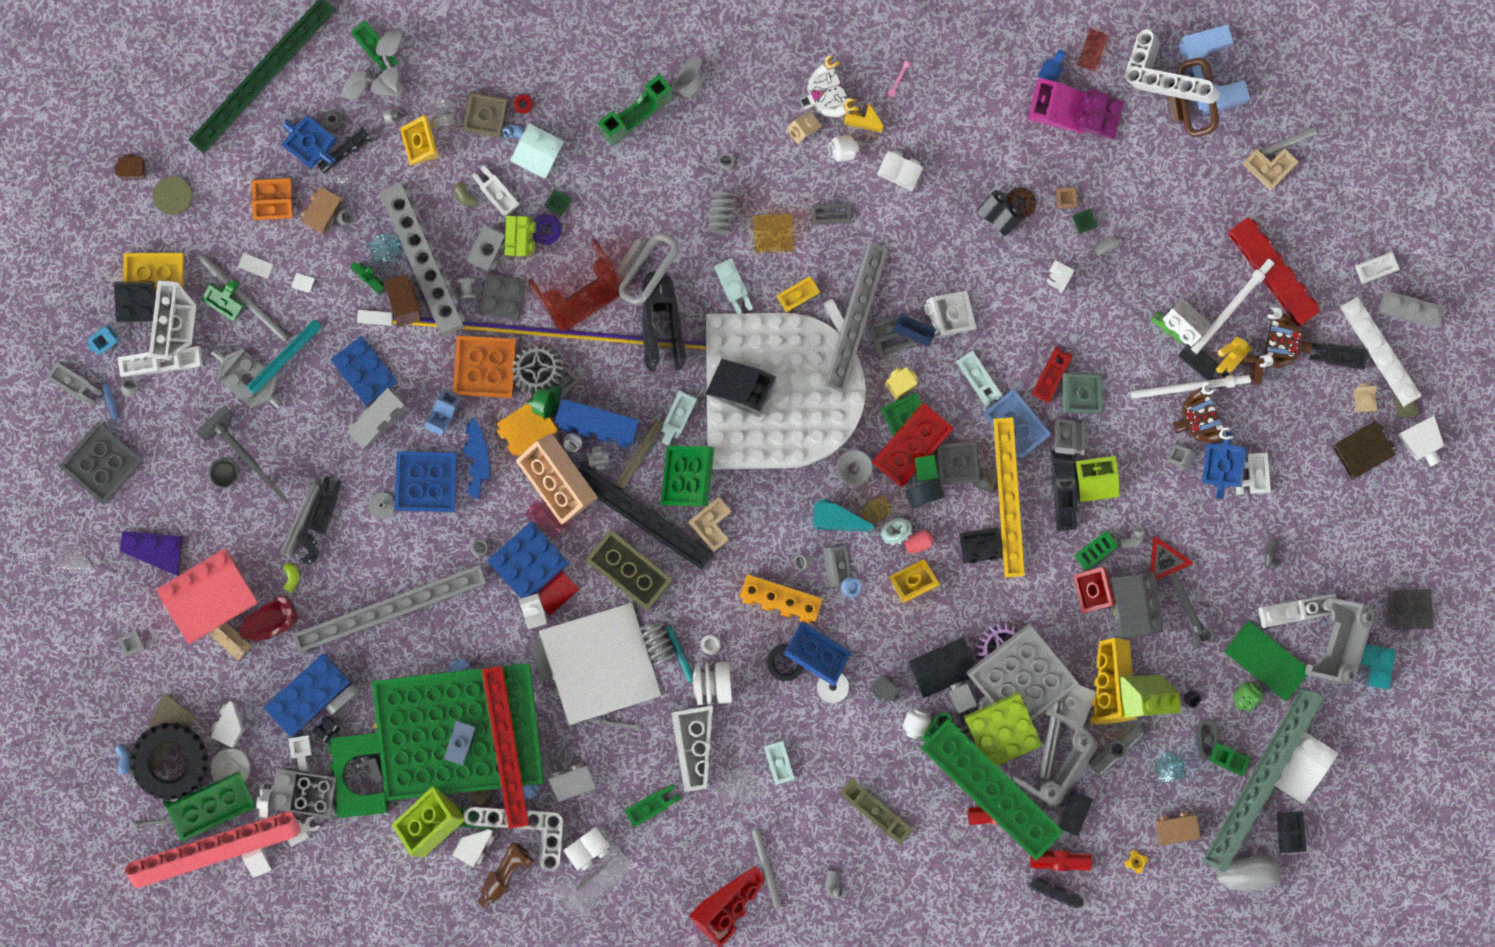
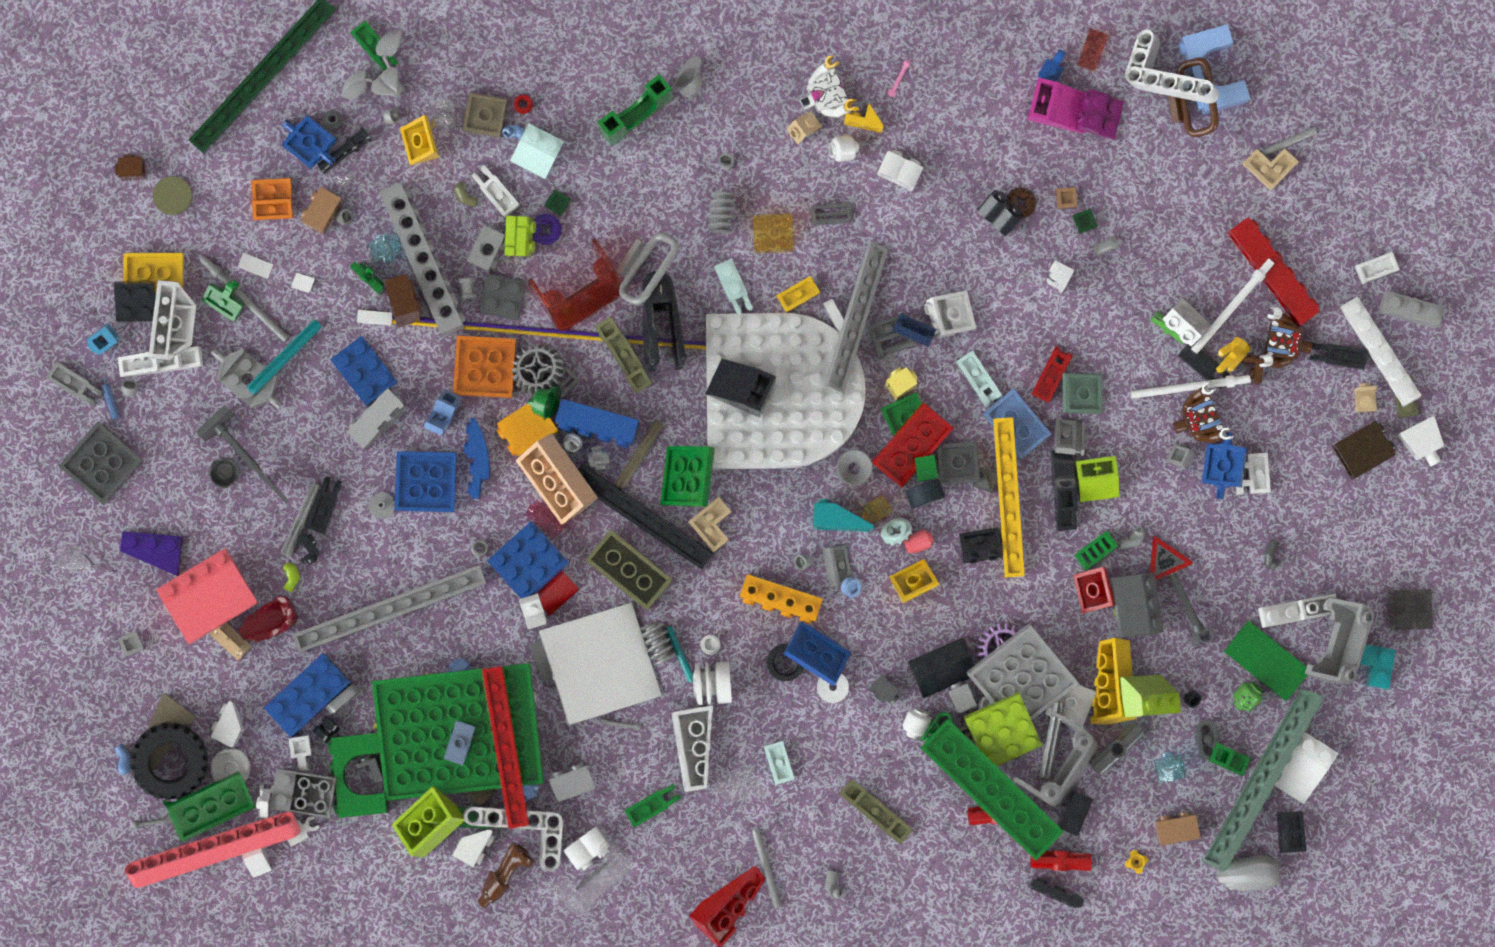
(624, 354): none -> olive slope
(677, 416): light aqua hinge -> none

